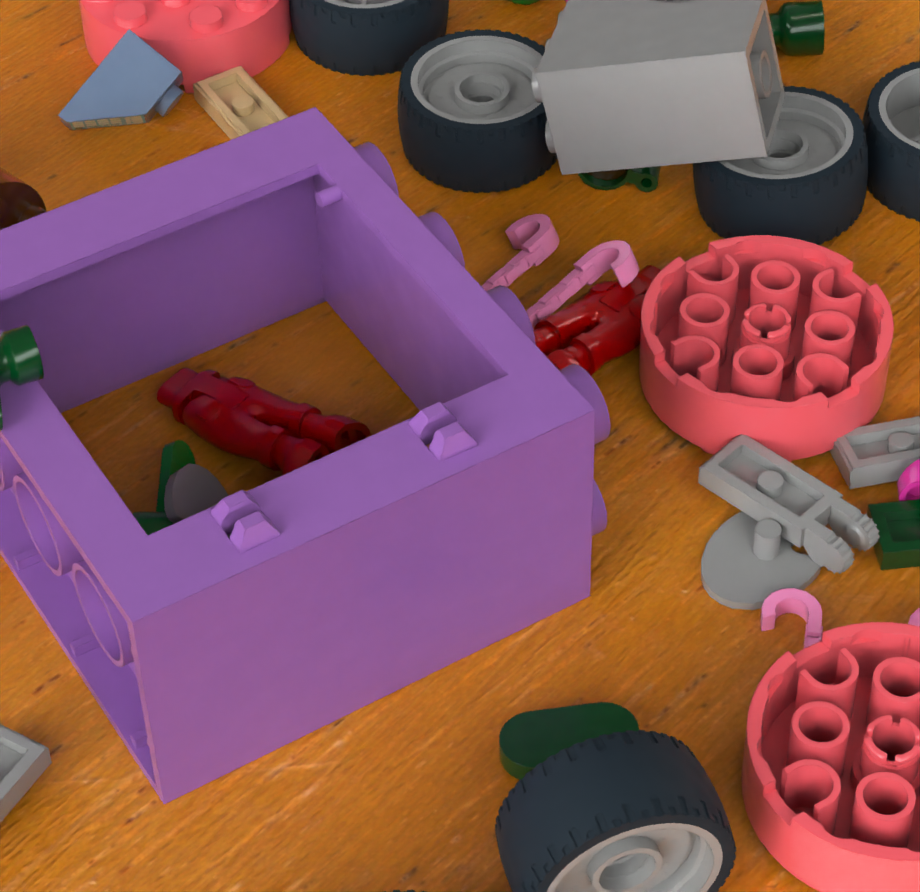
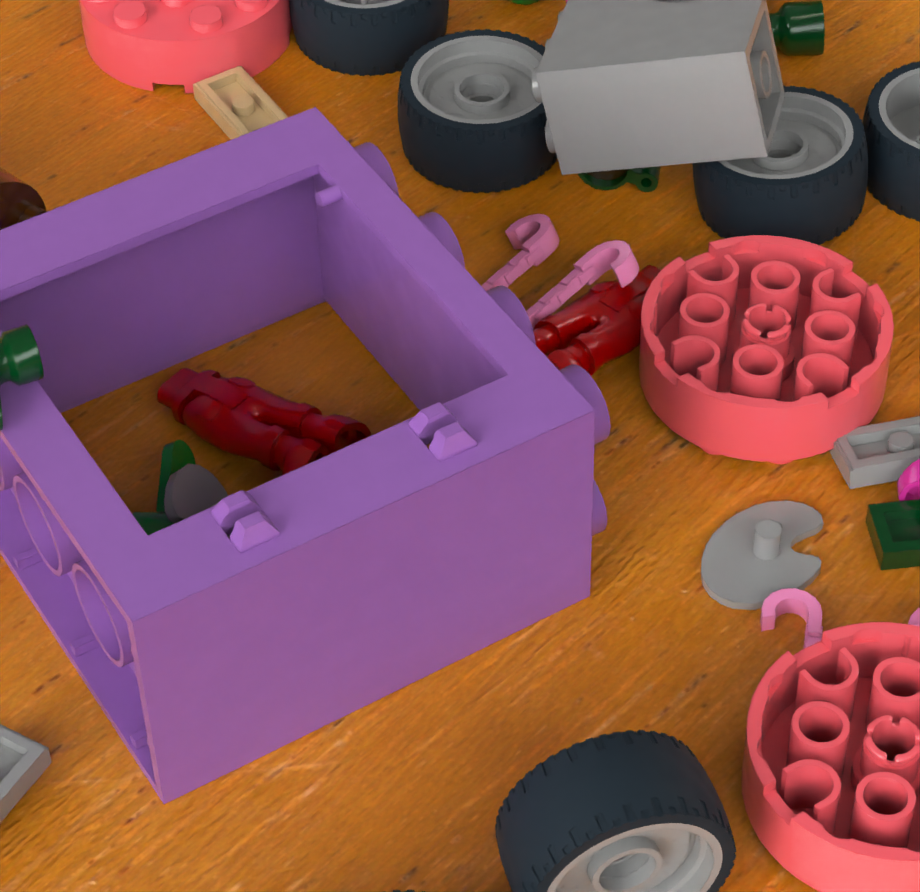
(125, 88): sand blue slope -> none
(542, 733): dark green tile -> none
(778, 490): light grey hinge -> none

